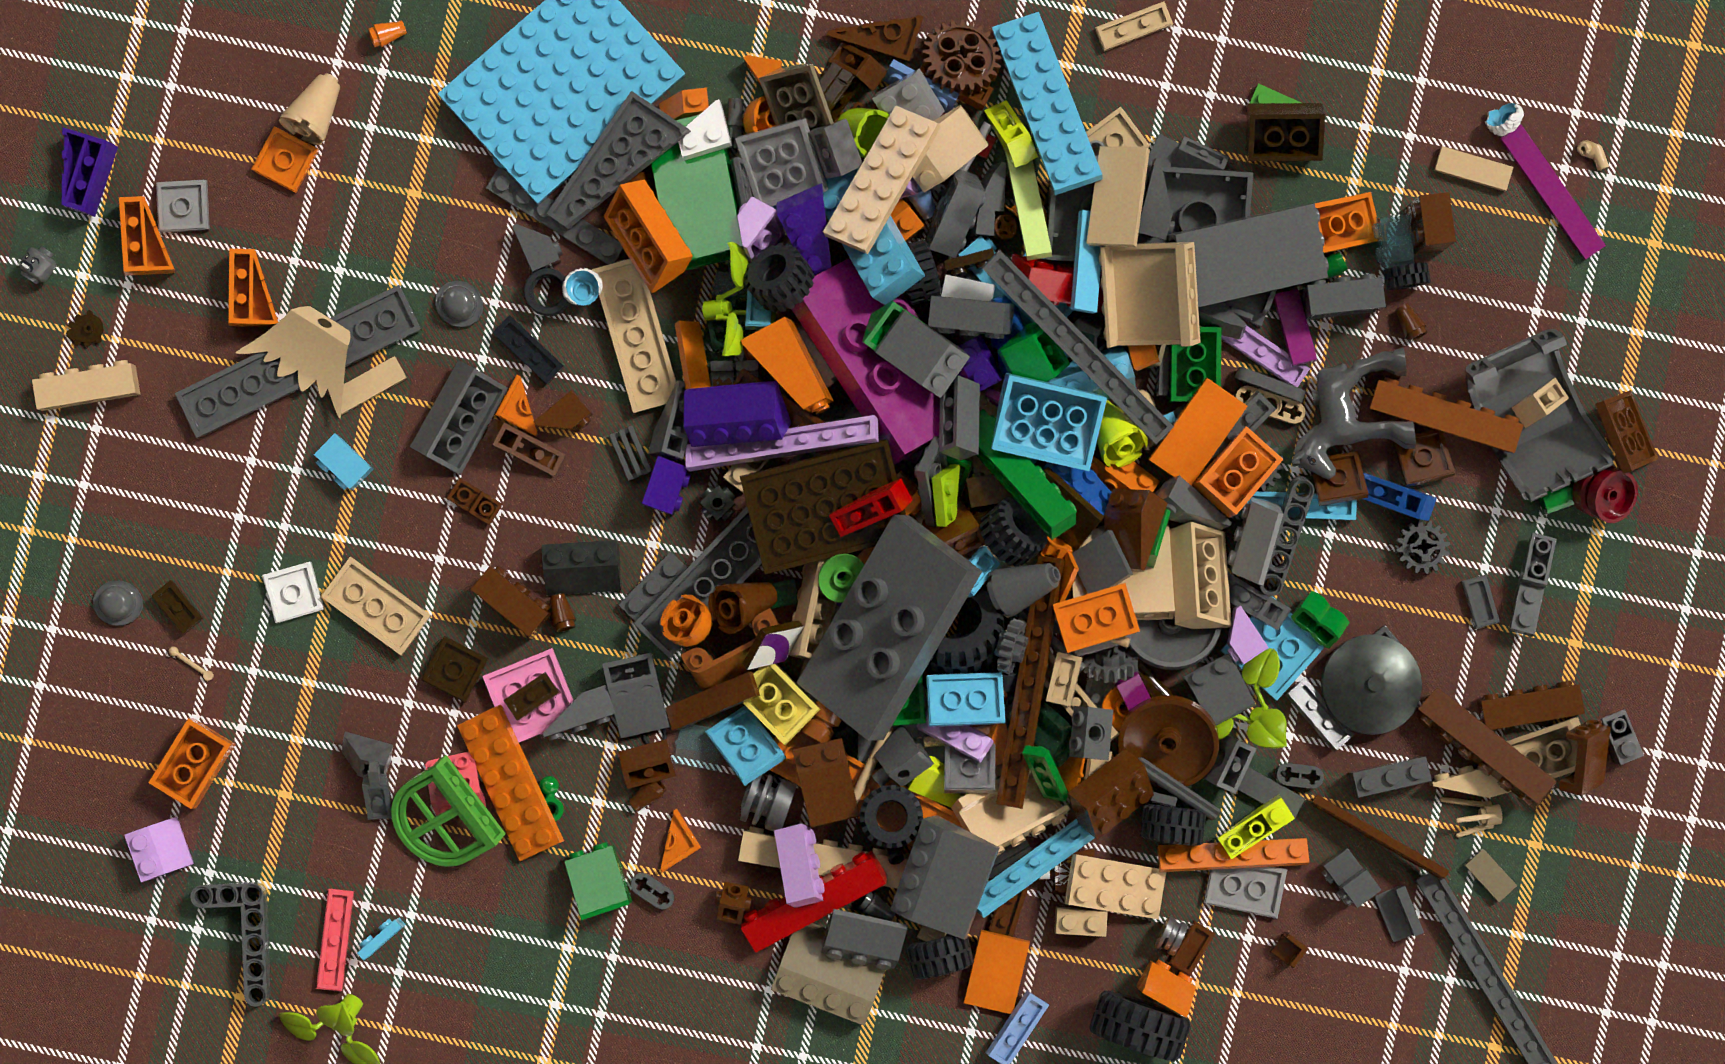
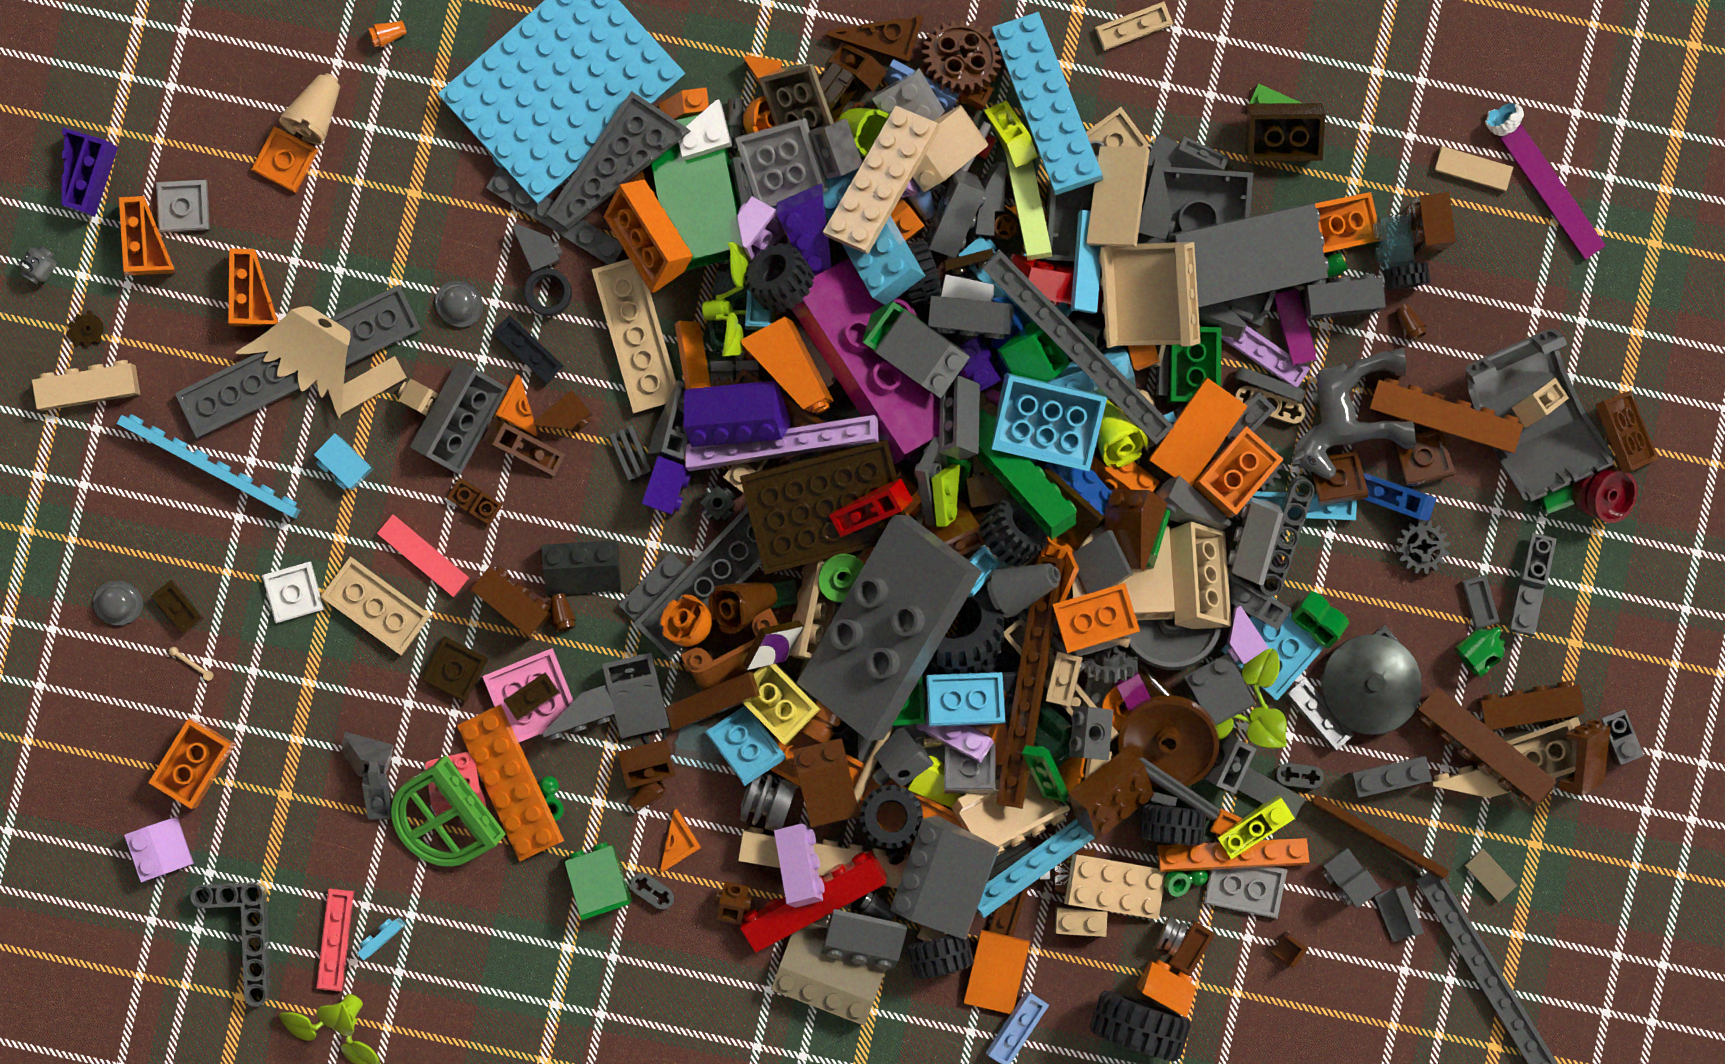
(201, 460): none -> medium azure plate
(417, 396): none -> tan slope
(423, 555): none -> coral tile
(582, 286): medium azure hair -> none
(1011, 646): dark grey gear -> none
(1183, 881): none -> green plate
(1224, 822): none -> orange tile
(1481, 650): none -> green piece
(1487, 816): tan plant -> none
(1595, 152): tan arm -> none

